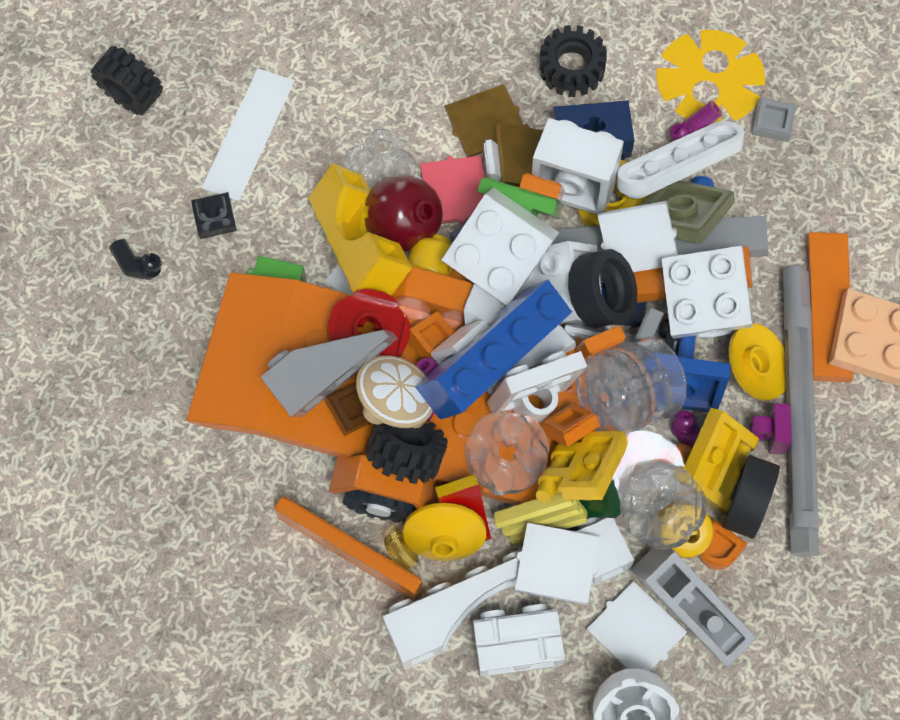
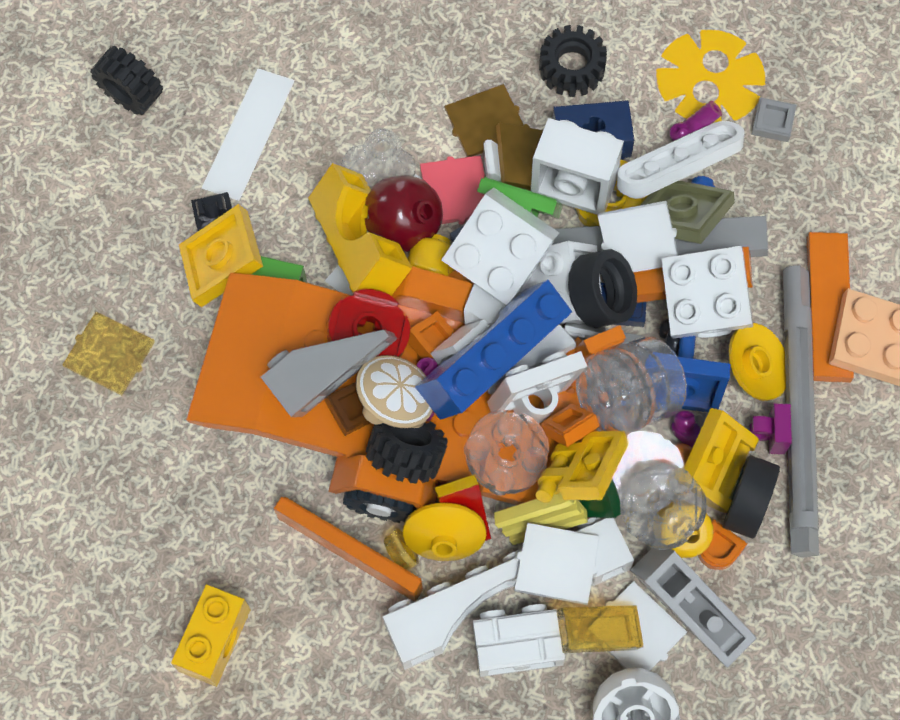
(108, 353): none -> clear yellow piece
(135, 266): black arm -> none
(211, 635): none -> yellow brick
(216, 251): none -> yellow plate
(542, 186): orange tile -> none
(599, 629): none -> clear yellow tile
(650, 323): light grey tile -> none

